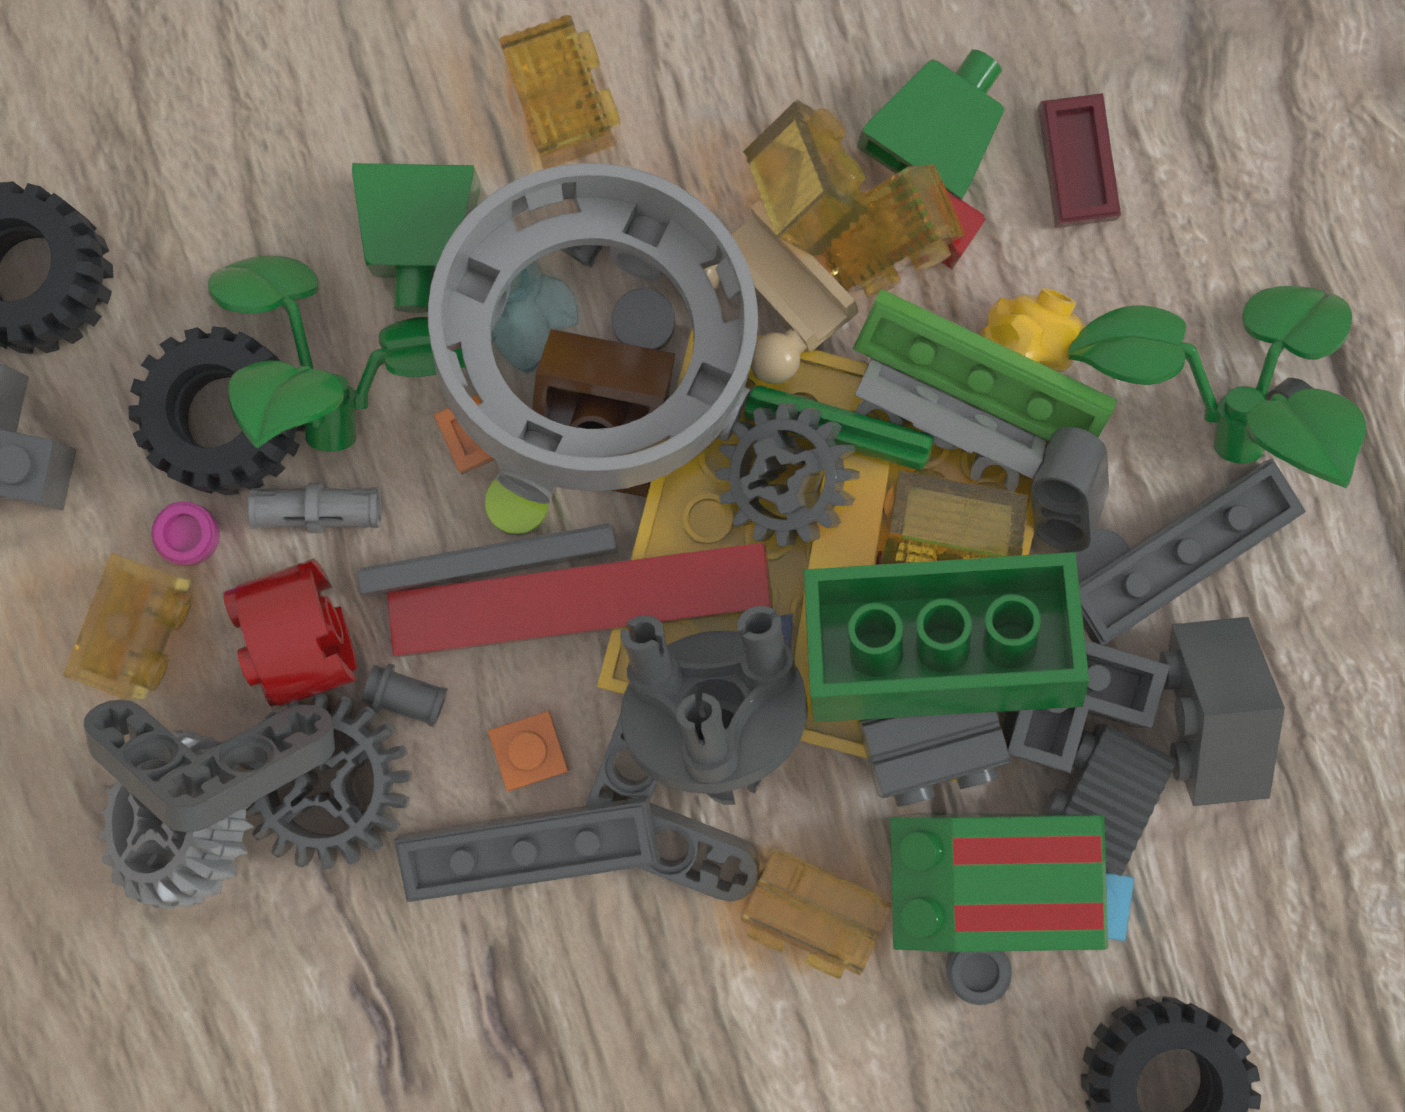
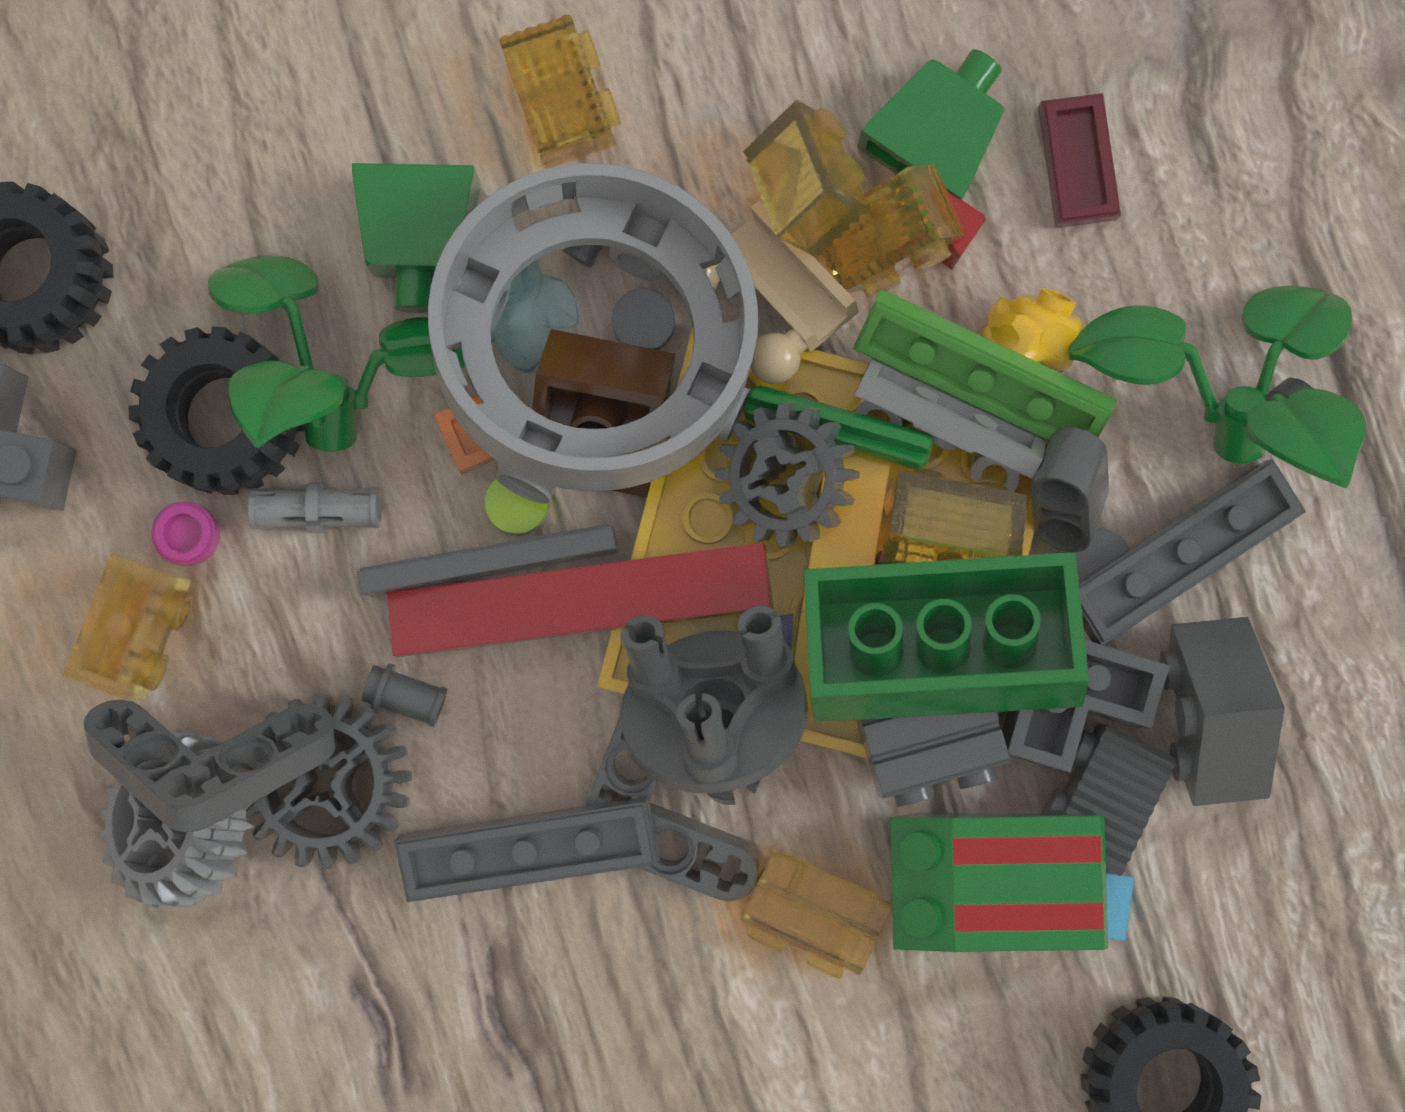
(291, 634): red brick -> none
(528, 750): orange plate -> none
(978, 976): dark grey tile -> none

